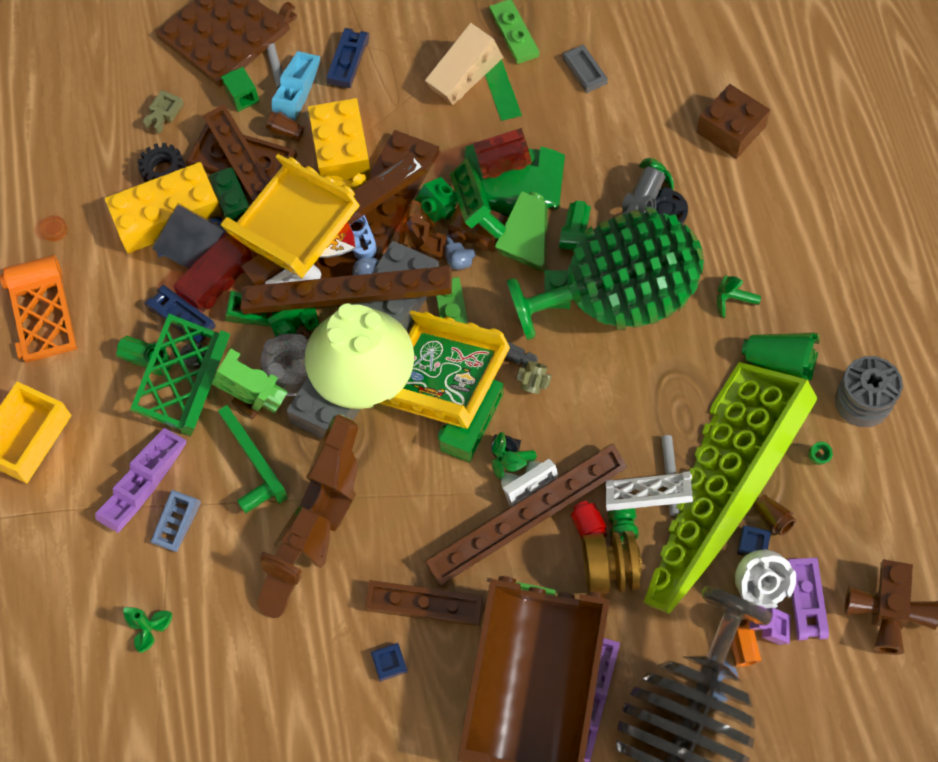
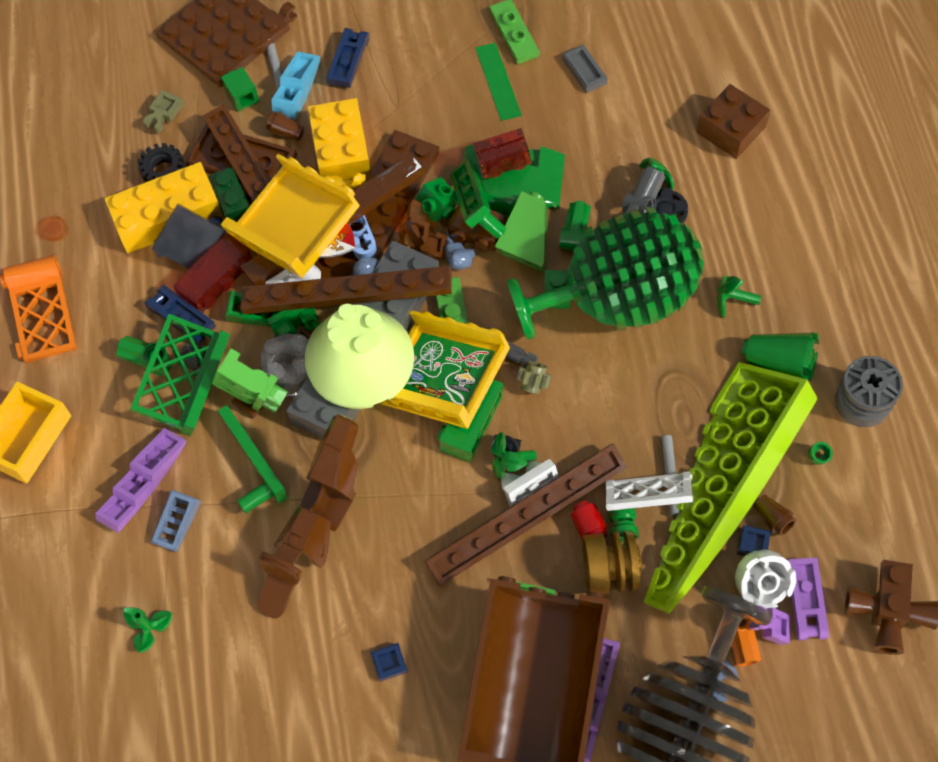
(424, 603): reddish brown plate -> none
(464, 64): tan wedge -> none

